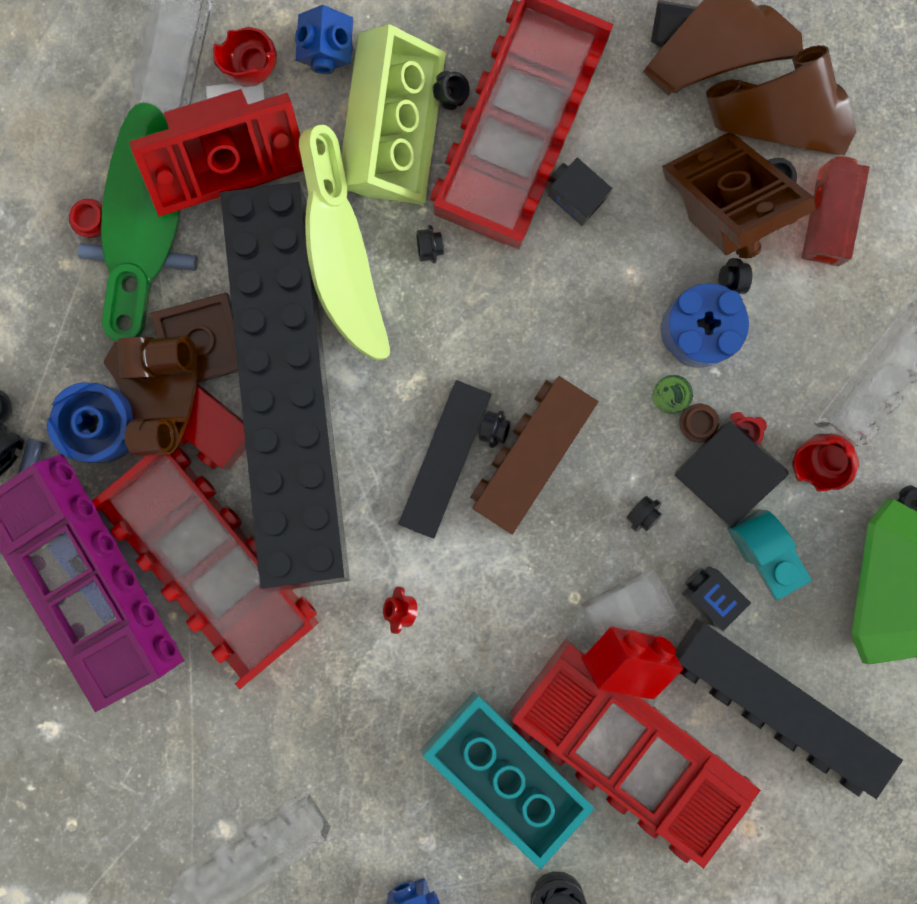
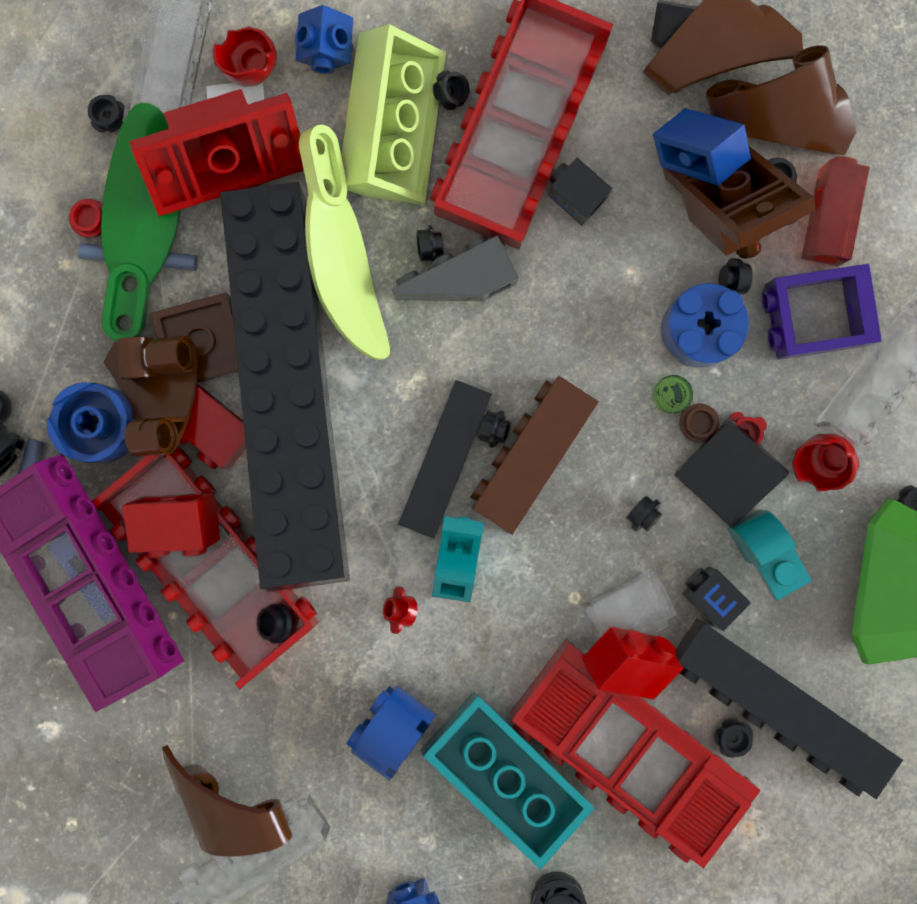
(97, 109): none -> black plate
(171, 524): none -> red brick
(222, 824): none -> reddish brown panel
(274, 623): none -> black plate
(392, 731): none -> blue brick
(457, 558): none -> teal brick
(469, 276): none -> dark grey slope
(702, 146): none -> blue brick
(734, 748): none -> black plate
(859, 306): none -> dark purple window

